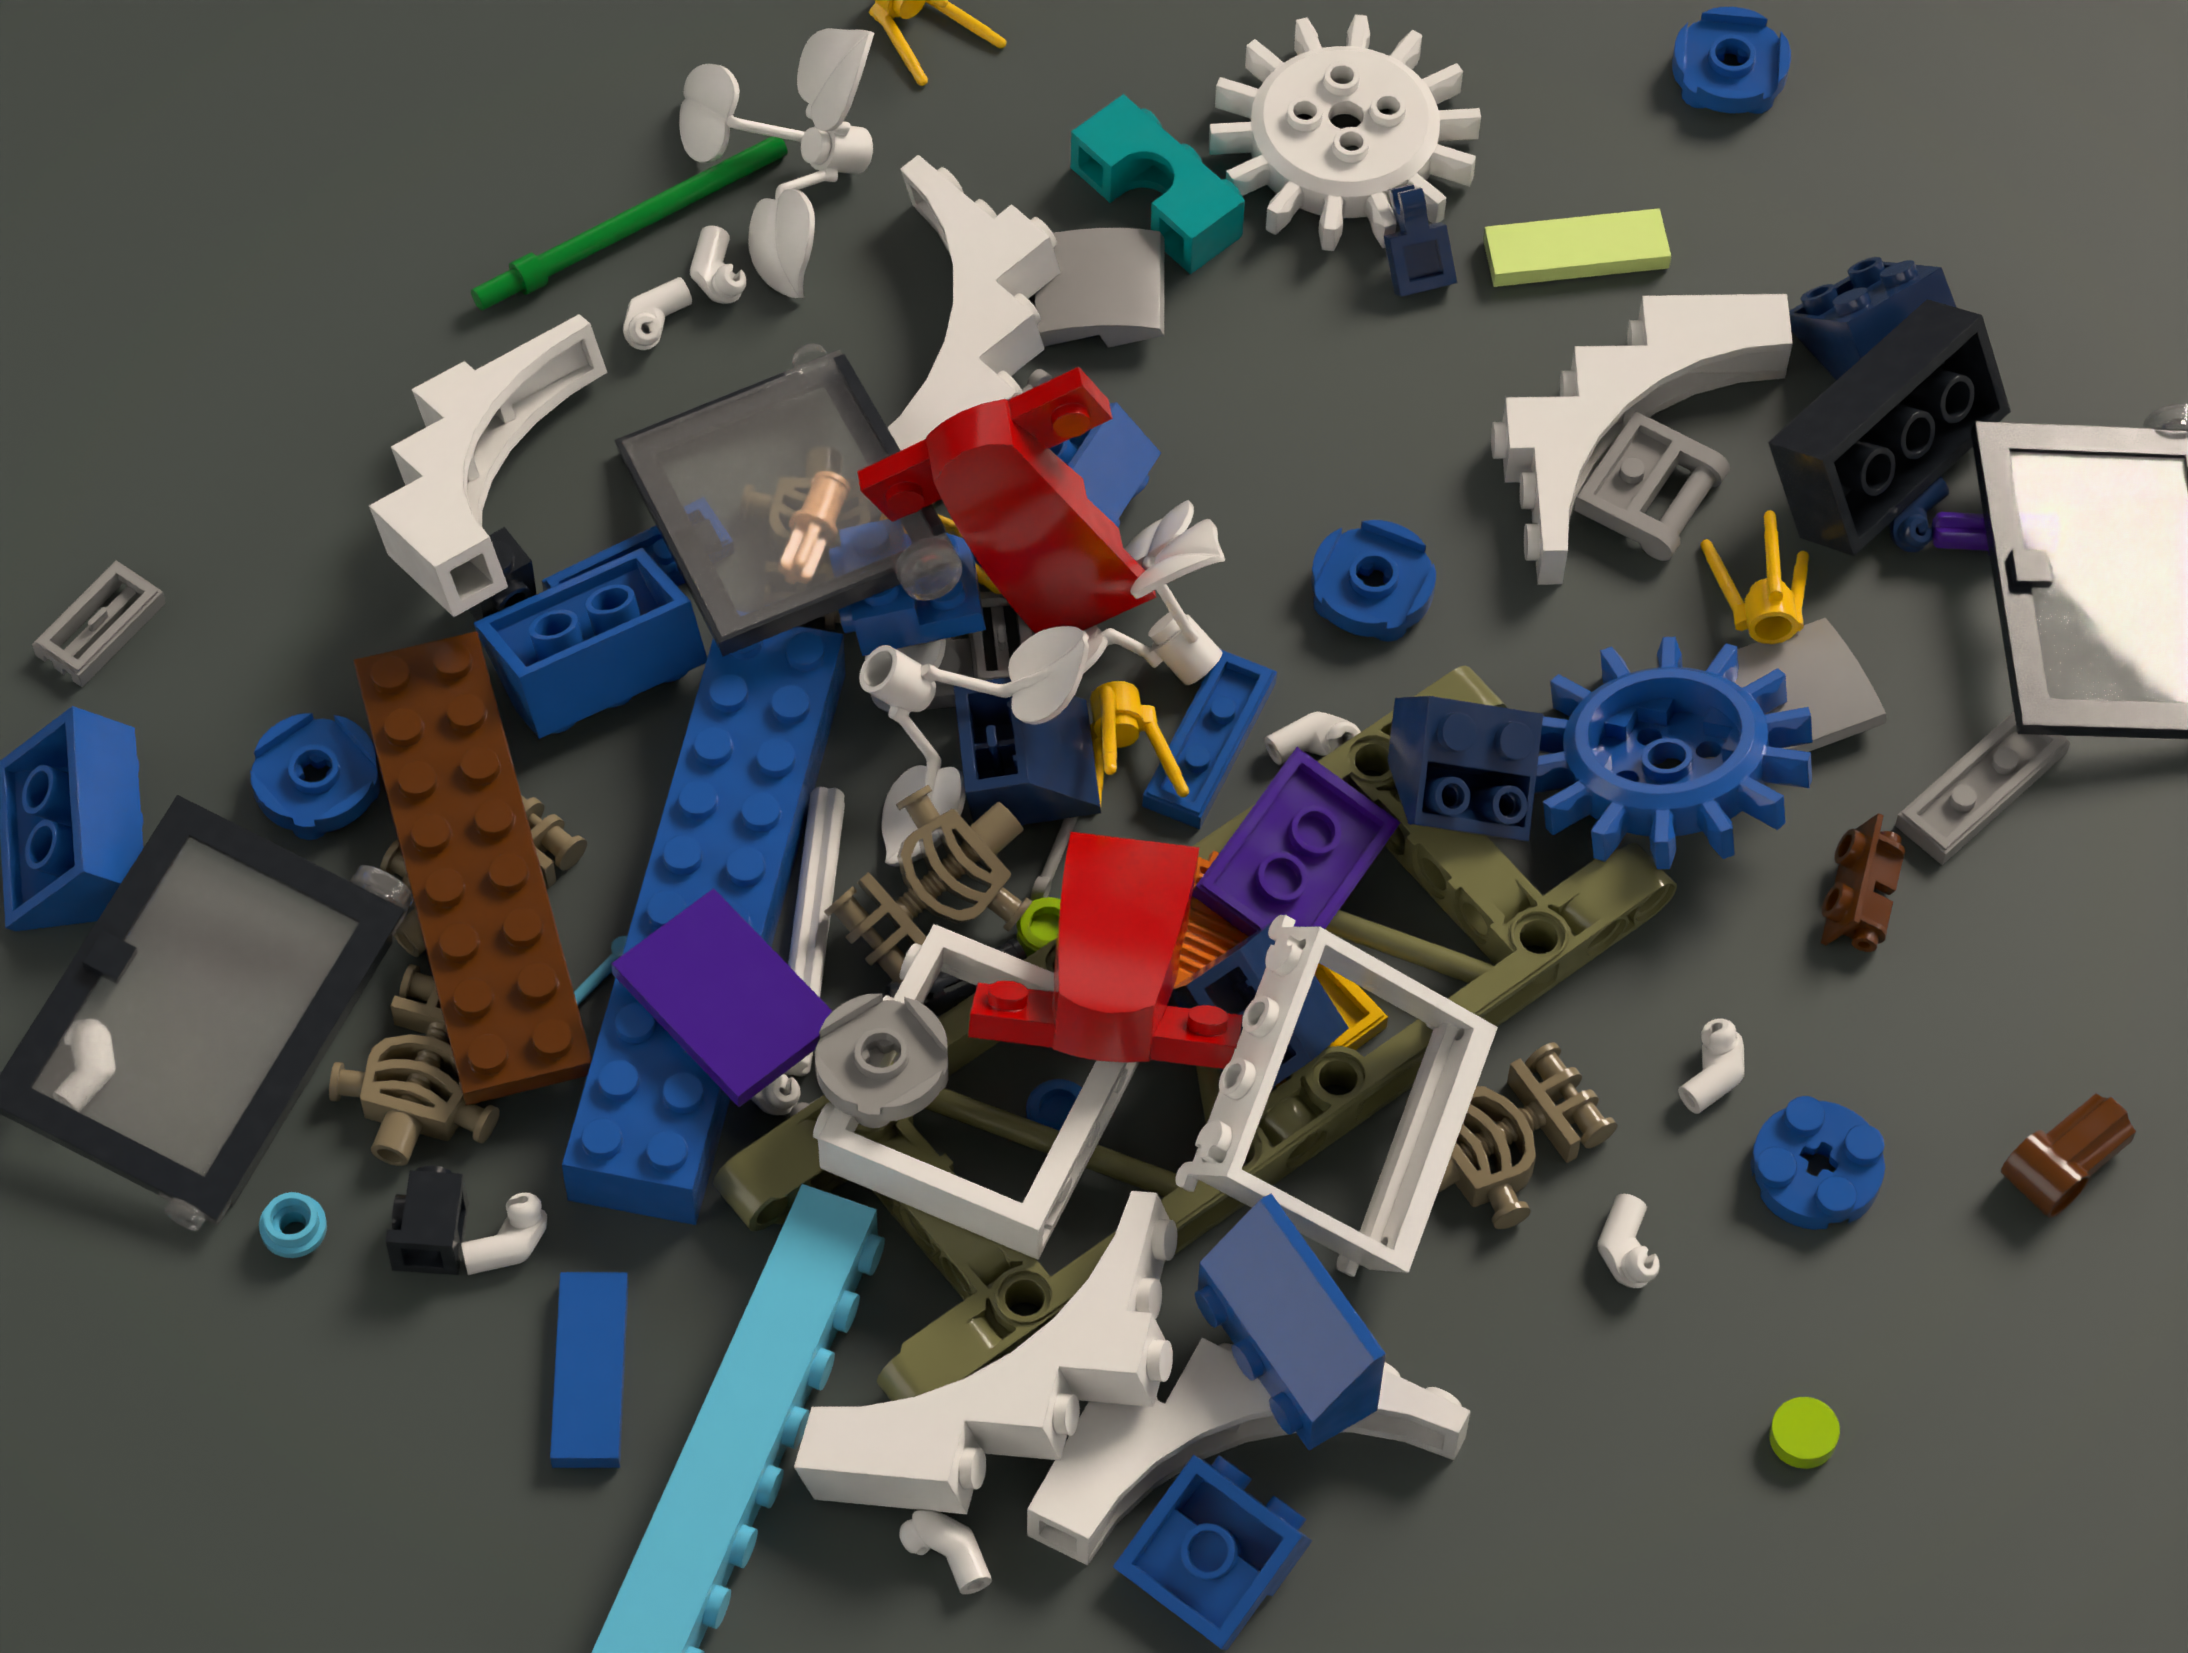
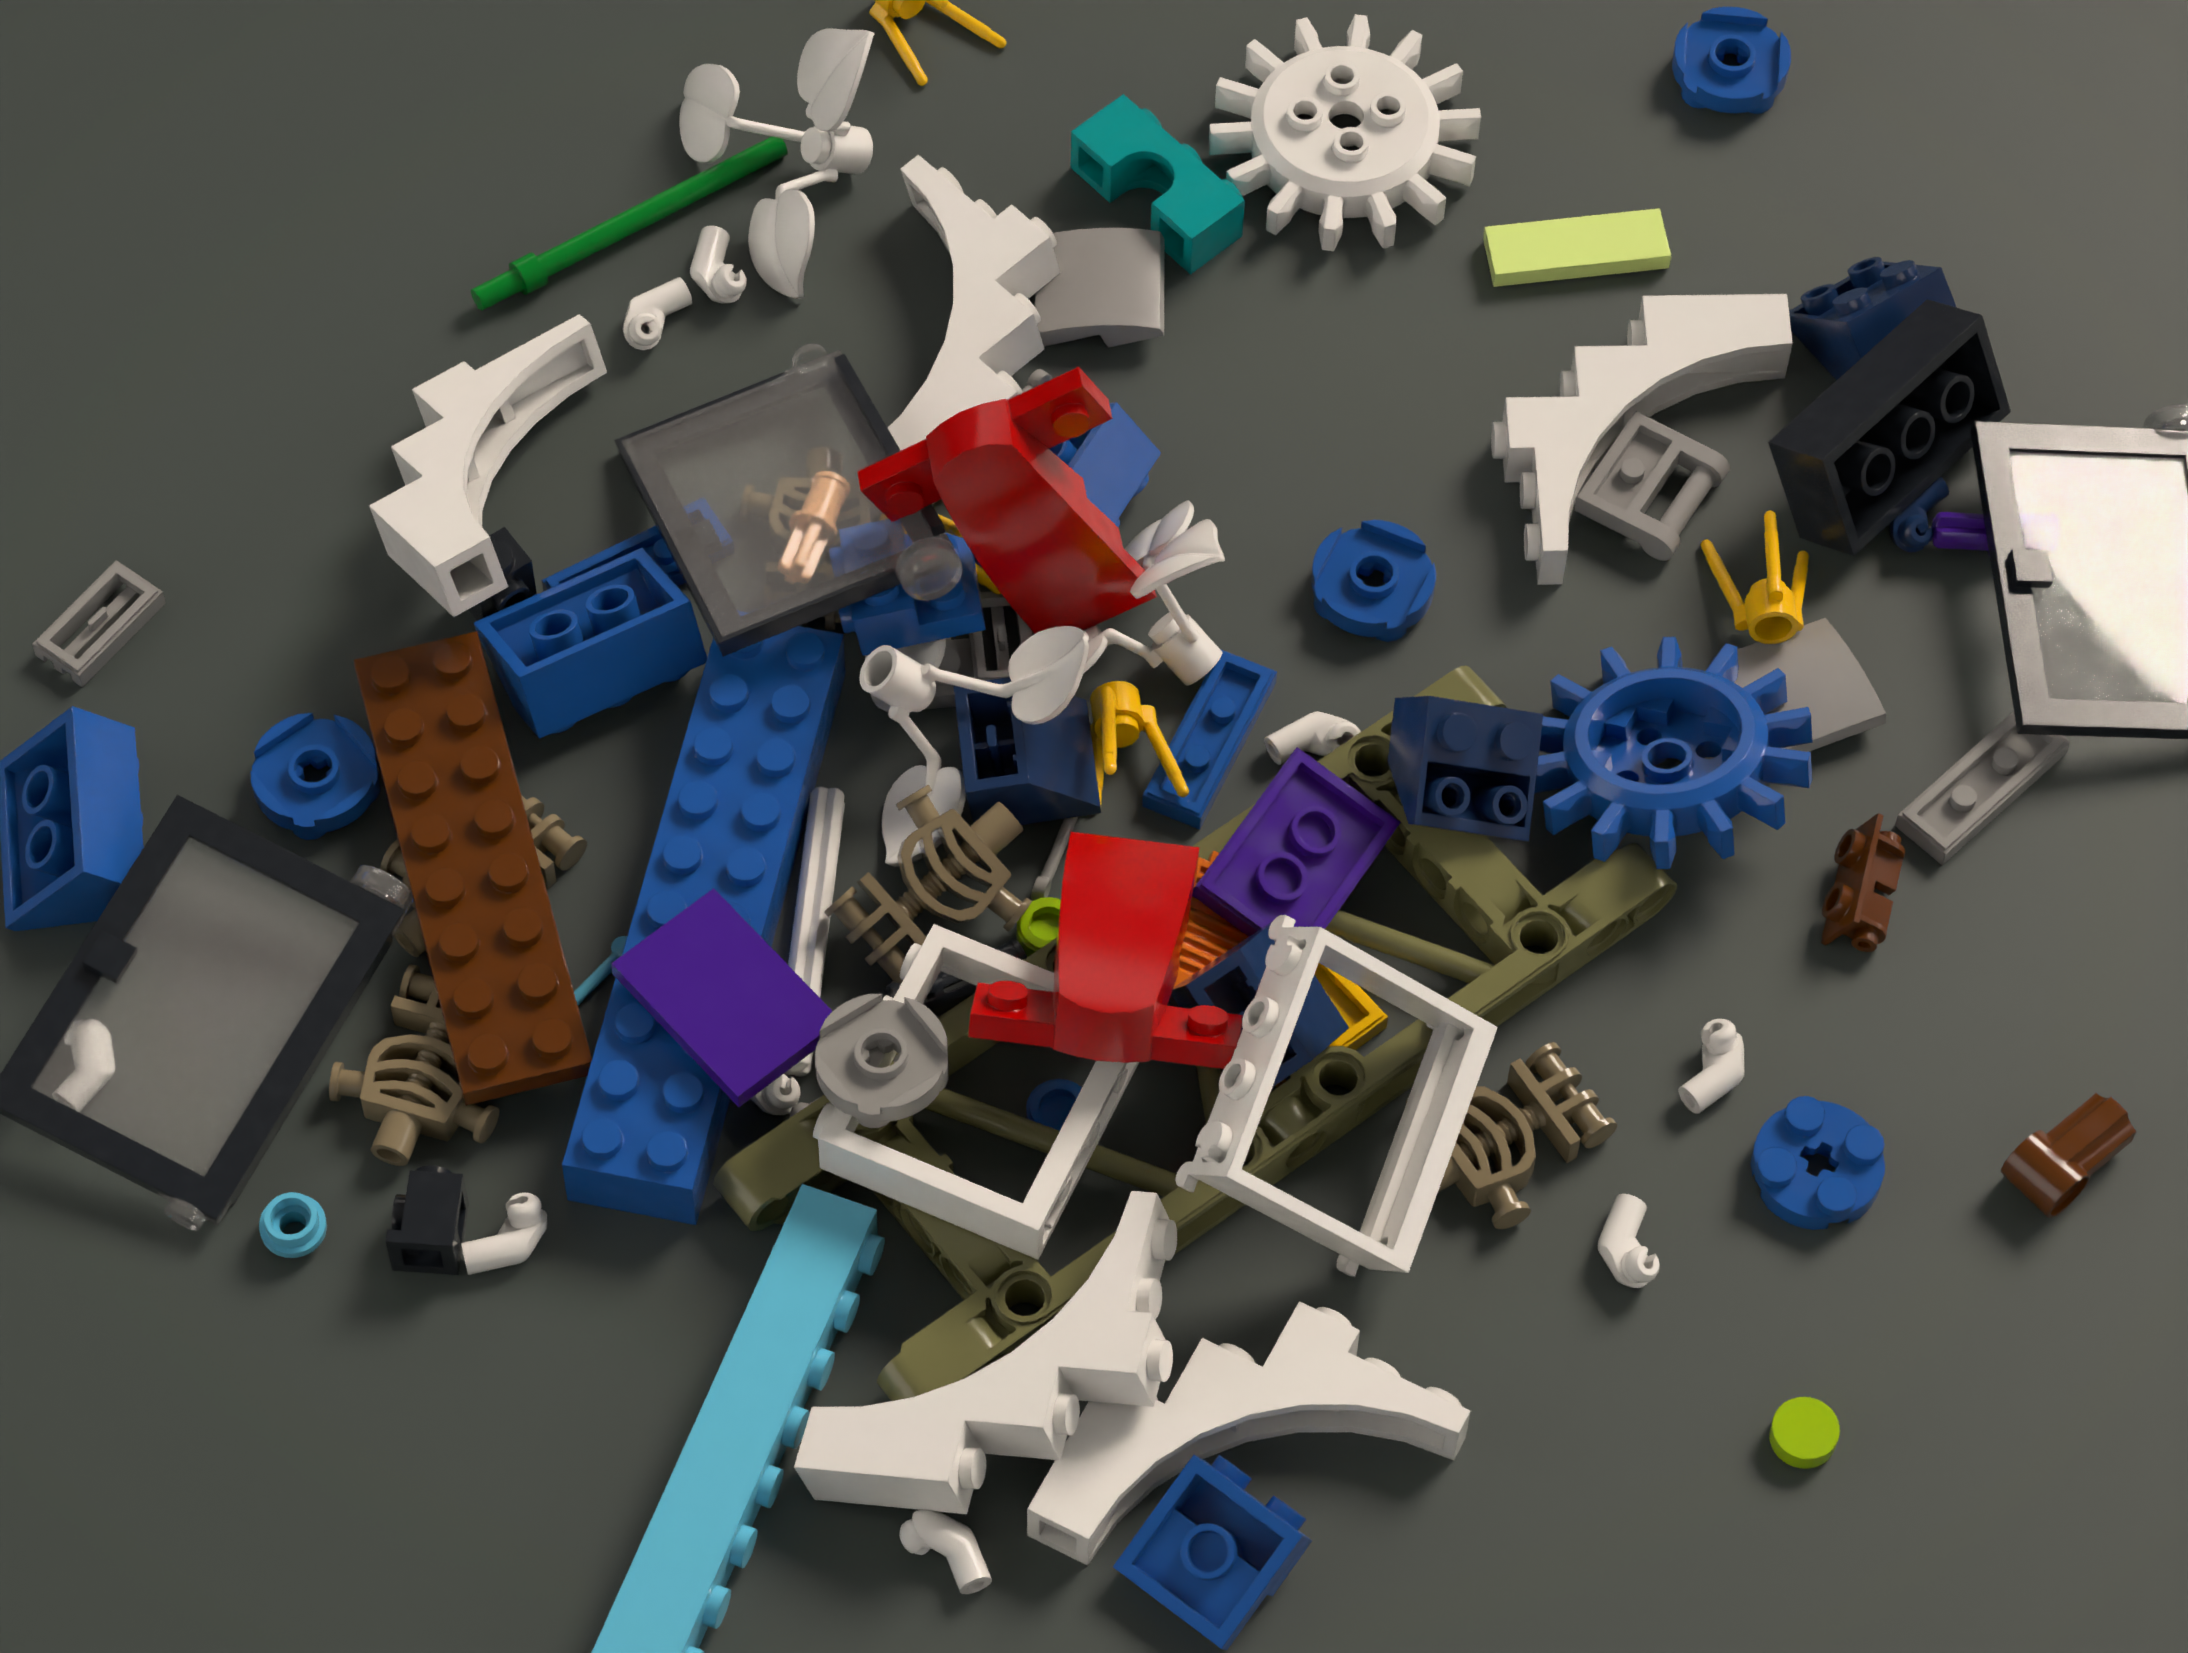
(589, 1370): blue tile -> none
(1291, 1326): blue slope -> none
(1420, 252): dark blue plate -> none

